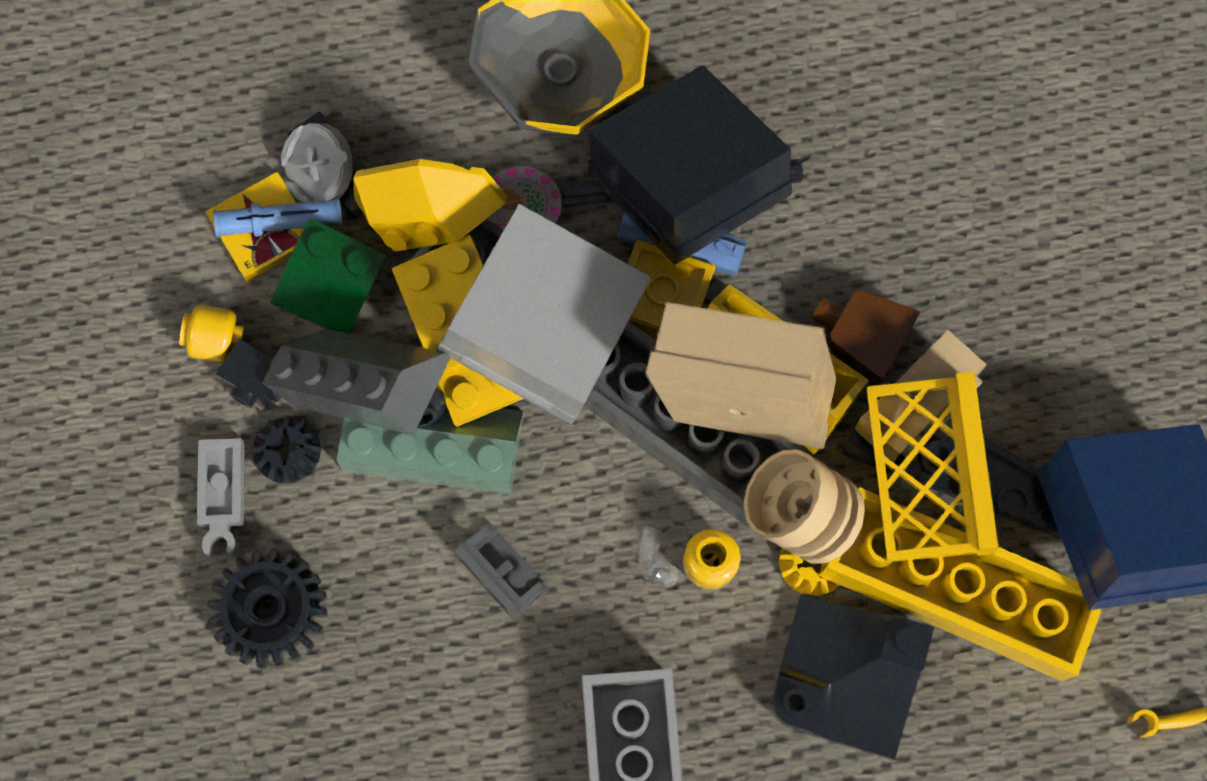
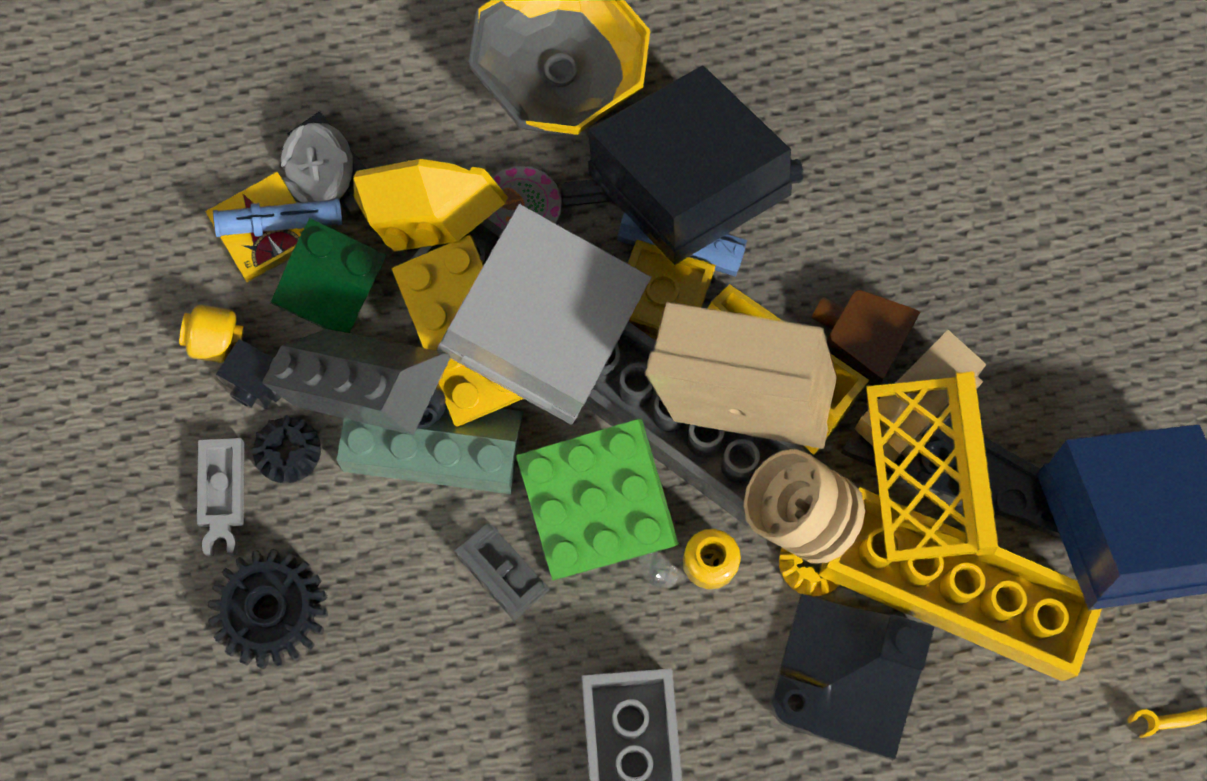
(597, 499): none -> bright green plate

